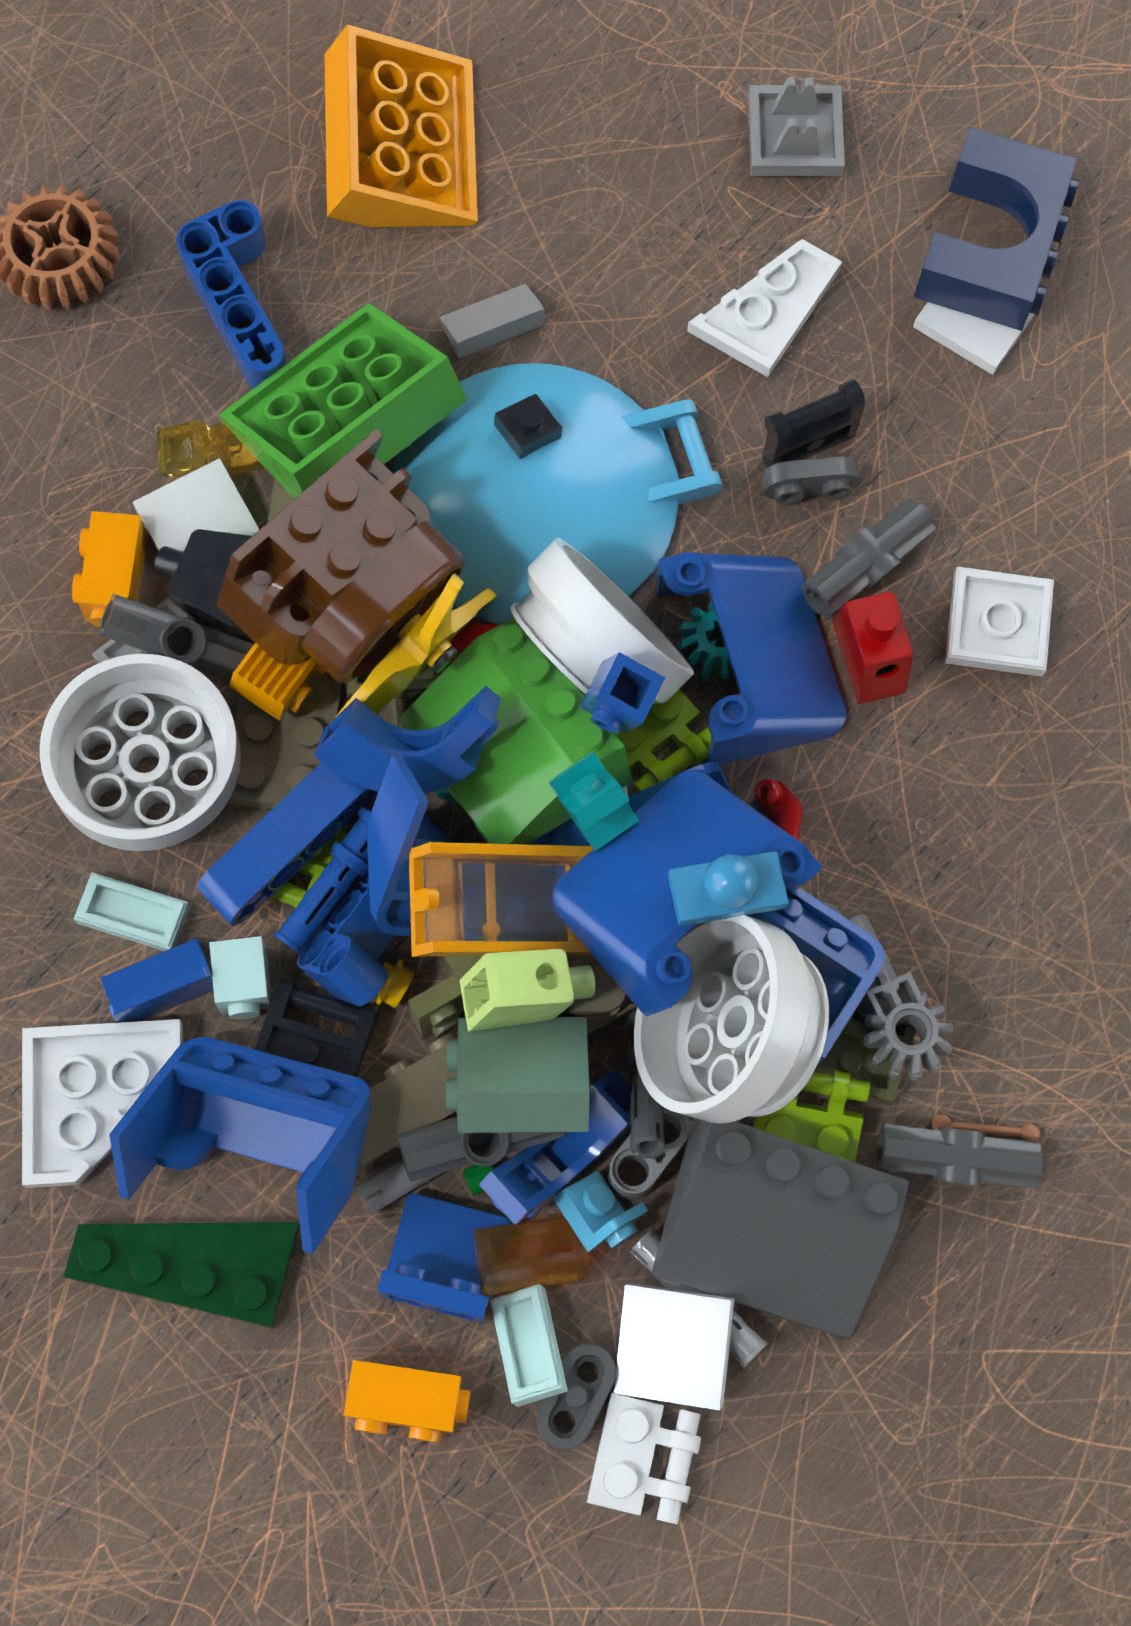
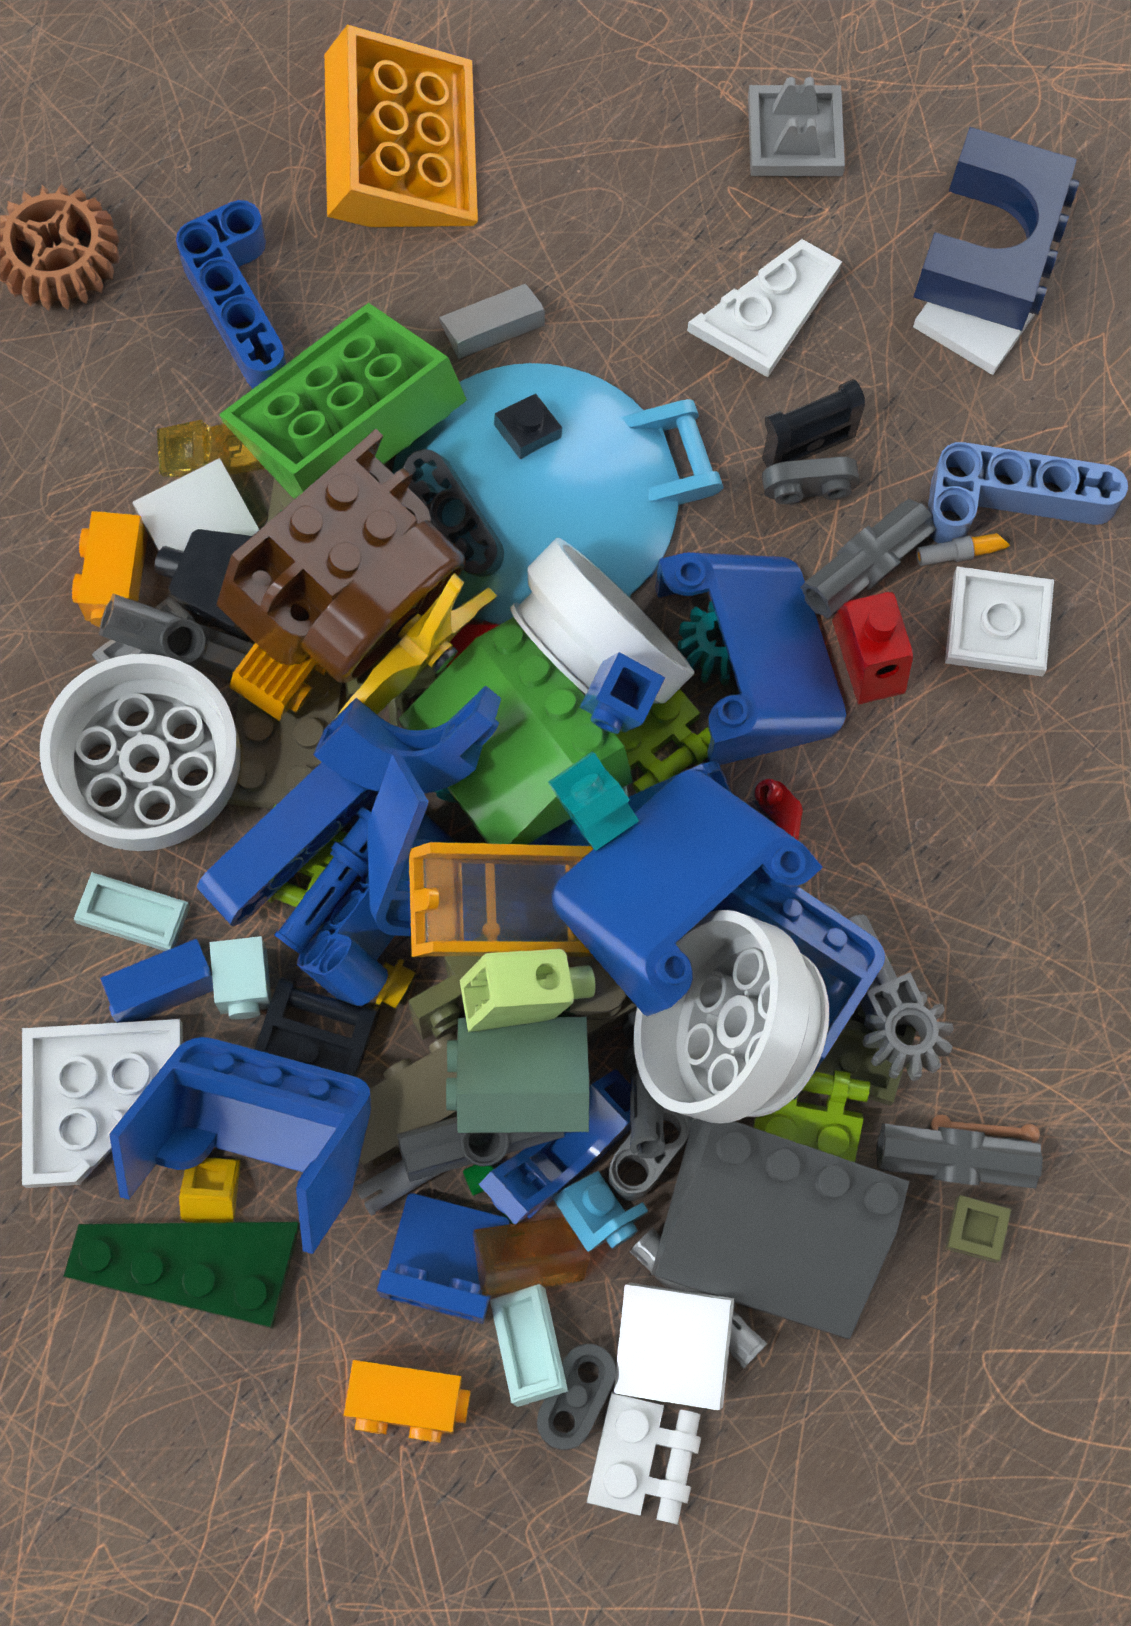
(210, 1191): none -> yellow slope
(446, 476): none -> black beam
(727, 888): dark azure tile -> none
(960, 549): none -> light grey piece
(978, 1229): none -> olive plate
(1027, 493): none -> medium blue beam

